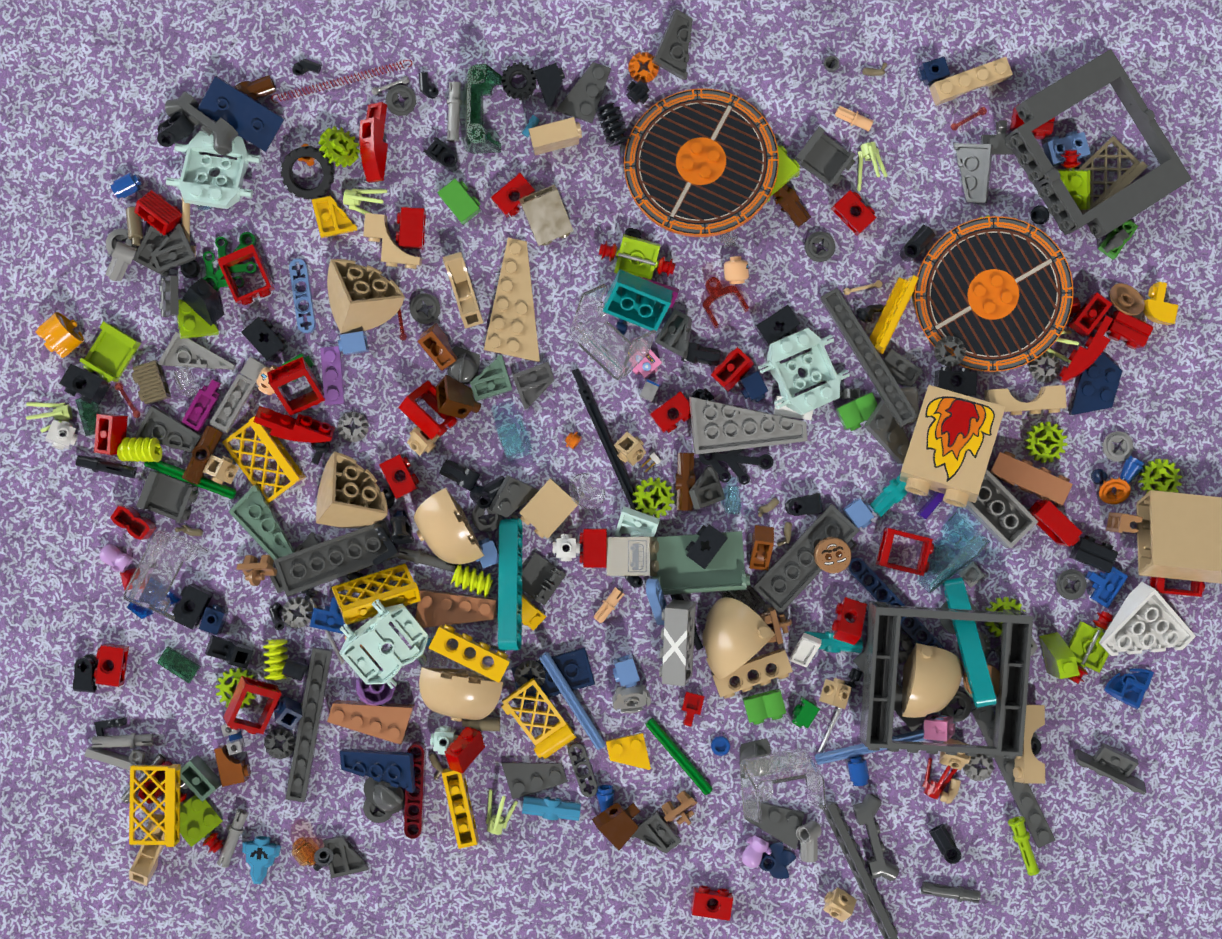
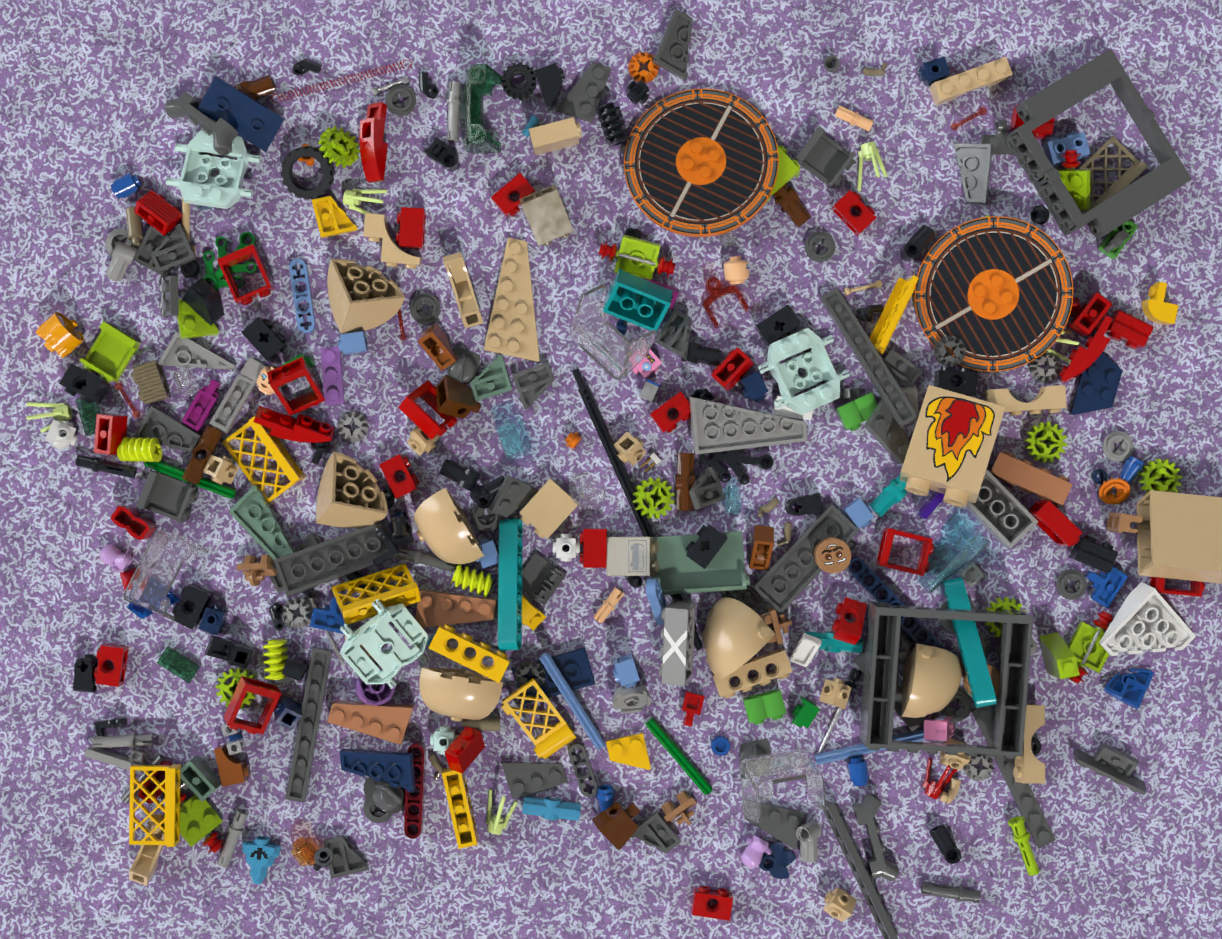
(174, 129): black piece -> none
(190, 531): dark tan piece -> none
(288, 746): dark grey gear -> none
(459, 201): bright green brick -> none
(636, 524): light aqua wing -> none
(1126, 299): medium nougat dish -> none

